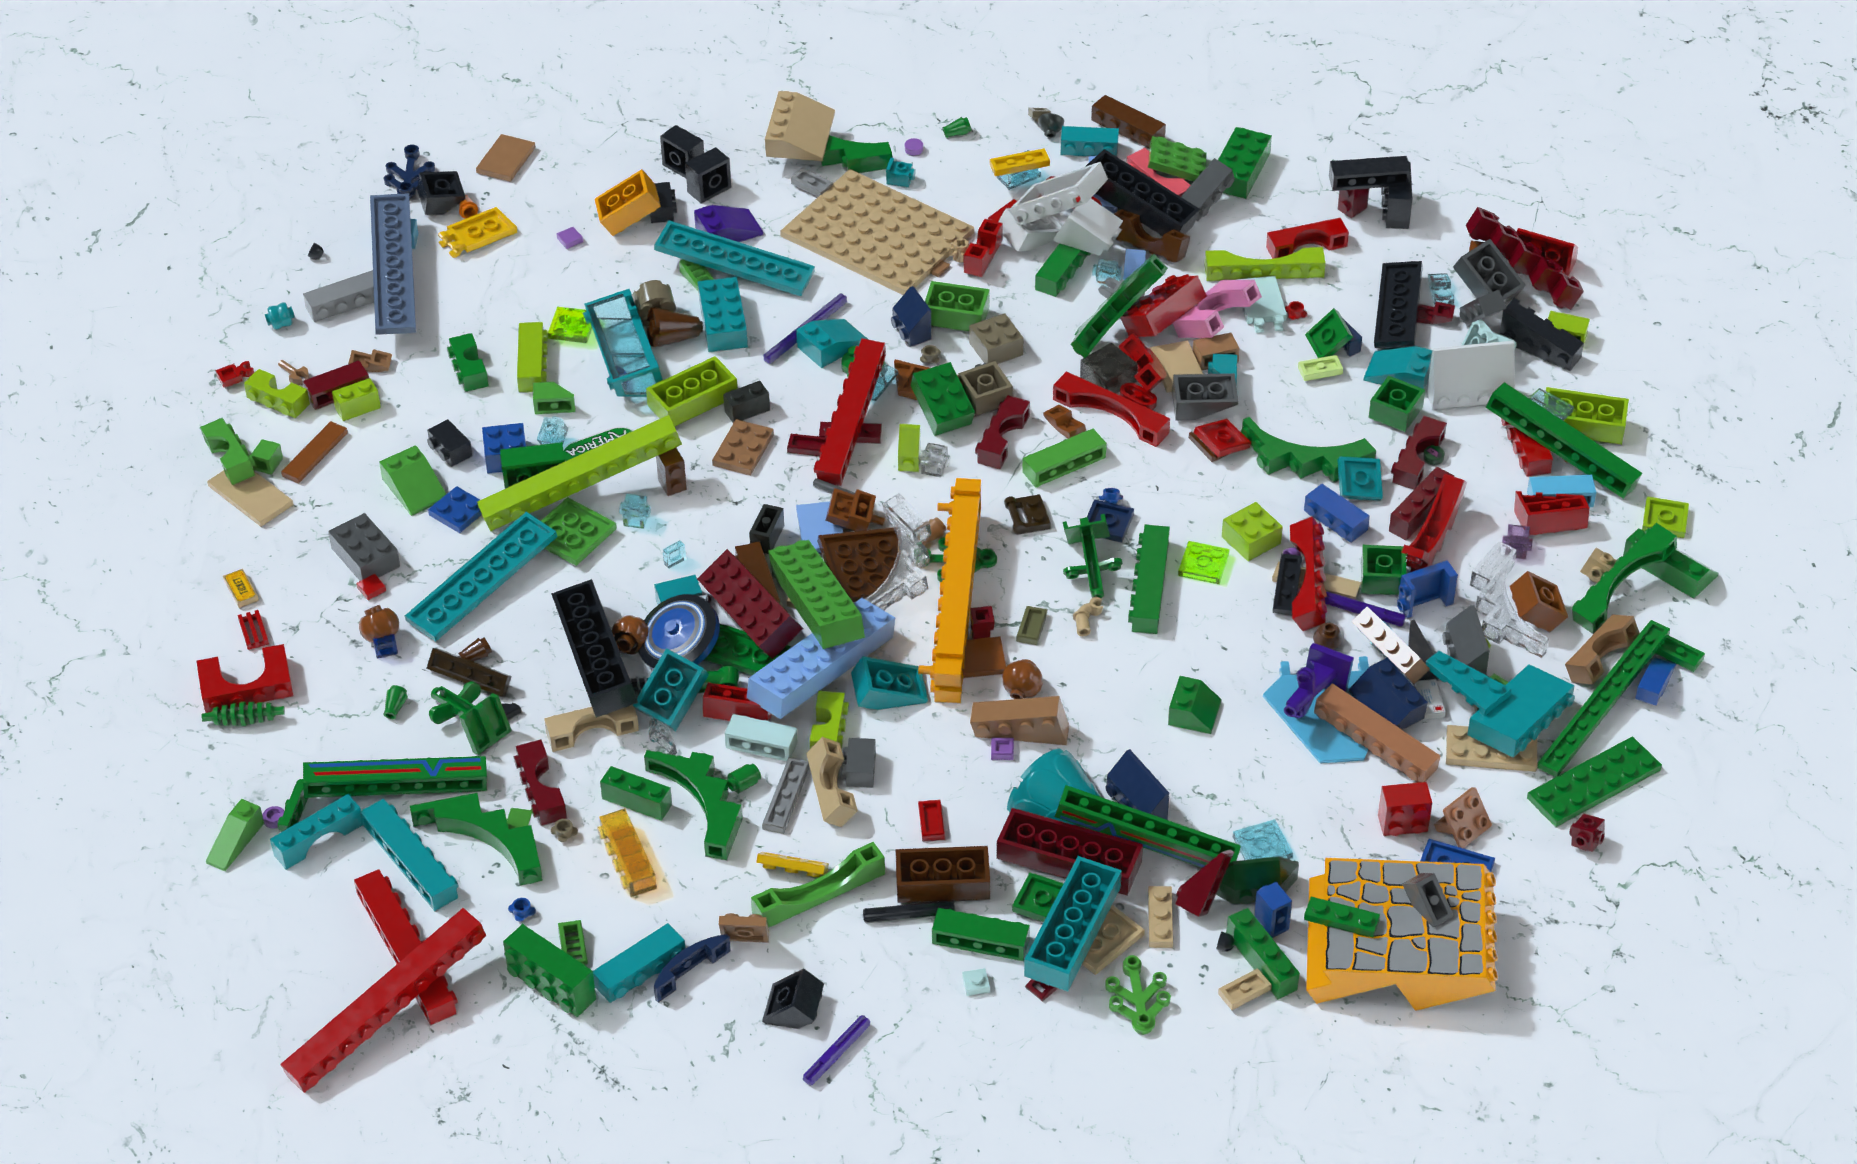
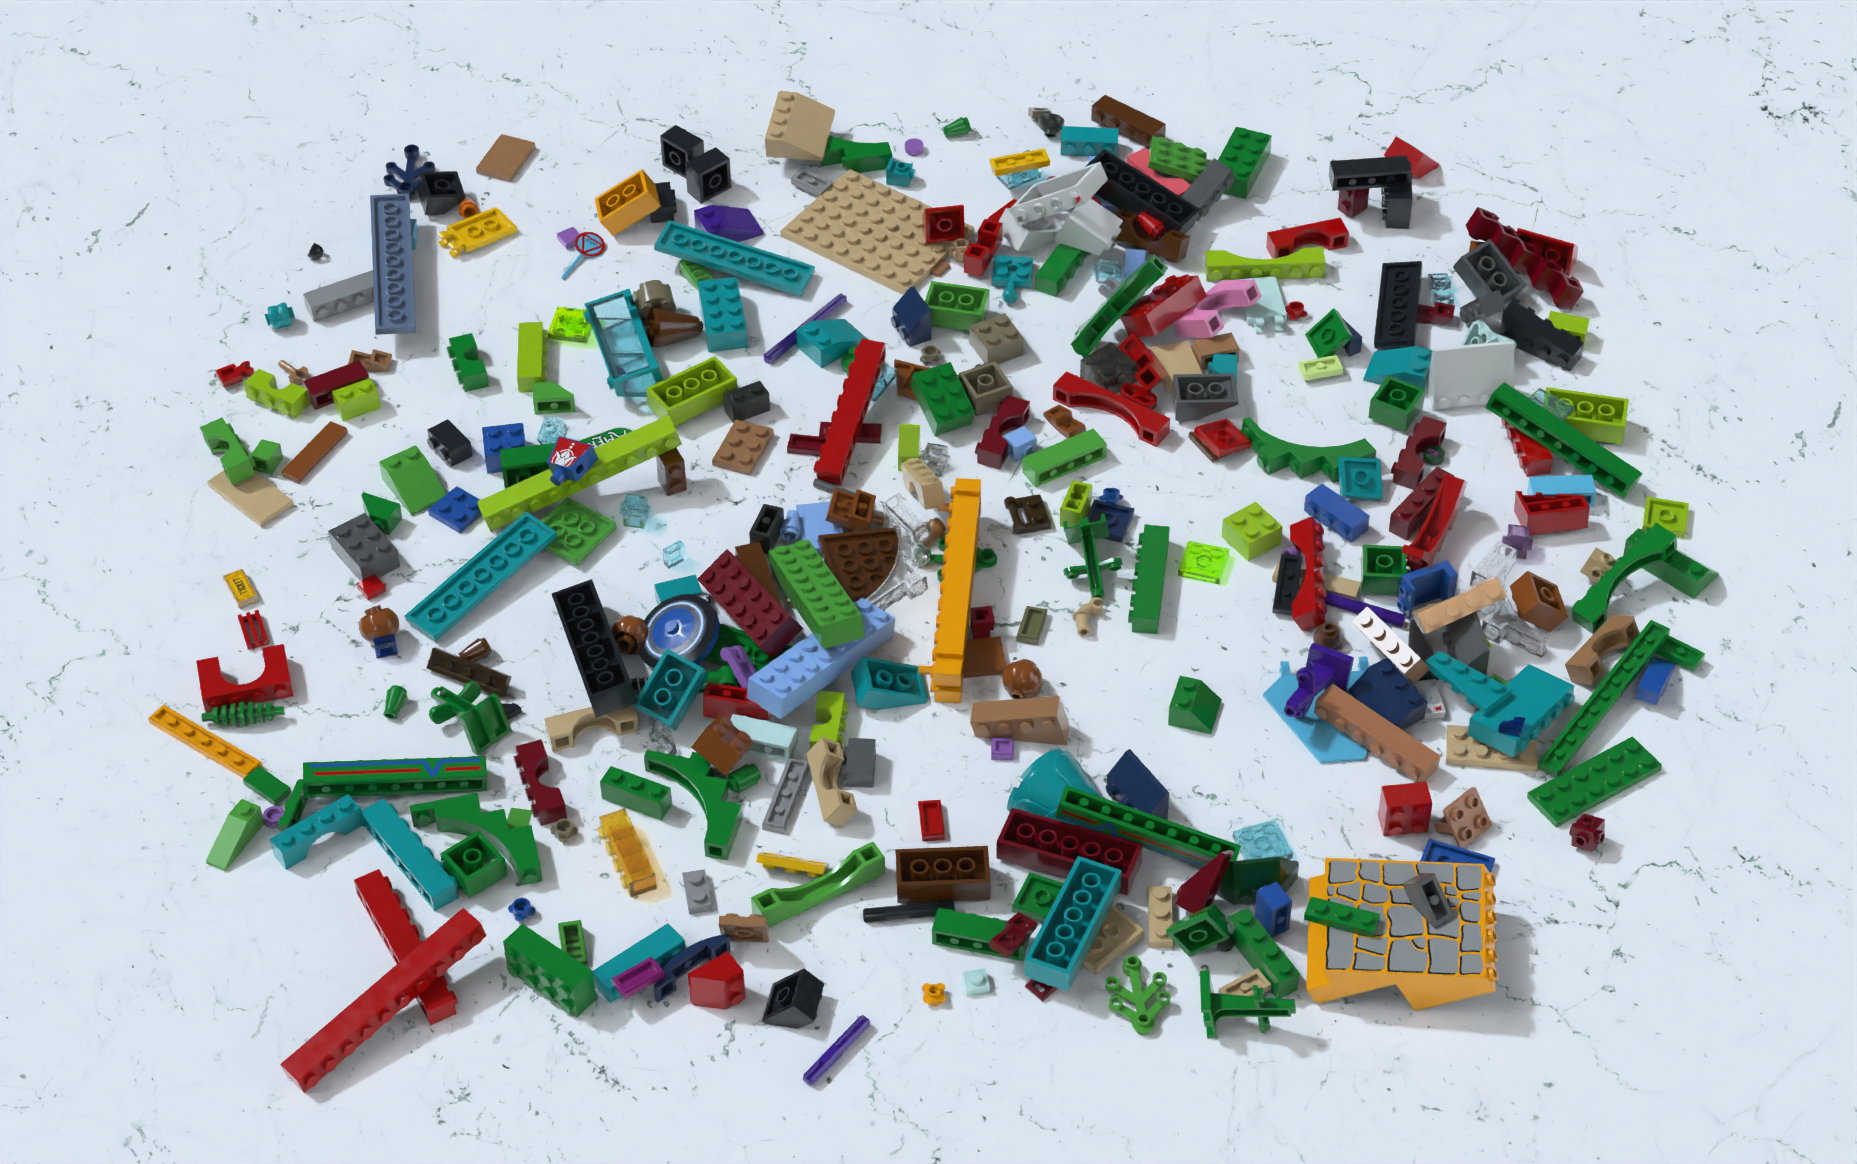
(204, 741): none -> light orange tile
(267, 785): none -> green tile
(382, 512): none -> green slope
(474, 864): none -> green brick
(570, 460): none -> torso
(588, 245): none -> piece
(638, 978): none -> magenta tile
(697, 891): none -> light grey plate
(717, 983): none -> red slope
(722, 744): none -> dark orange brick
(739, 663): none -> medium lavender plate
(791, 527): none -> light blue cone
(921, 478): none -> tan arch
(933, 998): none -> light orange plate
(943, 223): none -> red slope
(1014, 935): none -> dark red slope
(1020, 278): none -> teal plate
(1020, 443): none -> light blue brick
(1076, 503): none -> lime brick
(1151, 225): none -> red cone
(1199, 930): none -> green slope
(1218, 1005): none -> green piece
(1420, 162): none -> red slope
(1442, 613): none -> light nougat arch
(1512, 727): none -> clear blue tile

